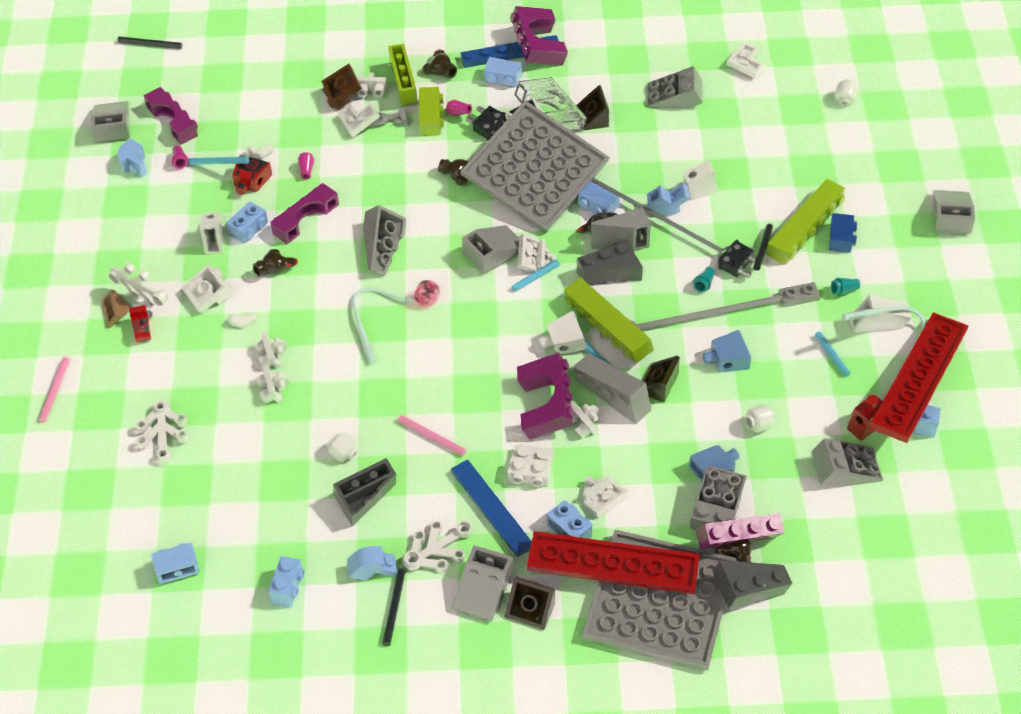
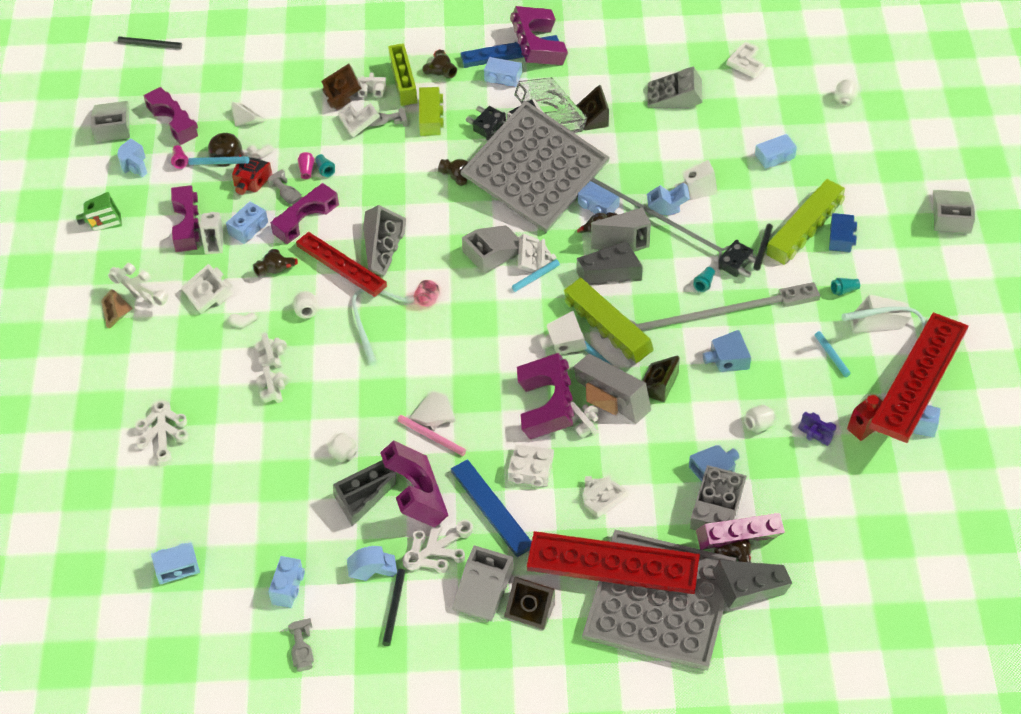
(54, 389): bright pink bar -> none
(100, 213): none -> bright green torso
(140, 323): red leg -> none
(185, 233): none -> magenta arch
(224, 145): none -> dark brown cylinder
(244, 115): none -> white slope
(287, 192): none -> light grey piece
(301, 651): none -> light grey piece
(305, 304): none -> white head
(325, 166): none -> teal cone
(341, 264): none -> red plate
(424, 499): none -> magenta arch
(434, 411): none -> white slope
(457, 108): dark pink cone -> none
(567, 521): light blue brick -> none
(601, 399): none -> medium nougat slope
(775, 151): none -> light blue brick
(817, 428): none -> dark purple hips
(845, 463): light grey slope -> none

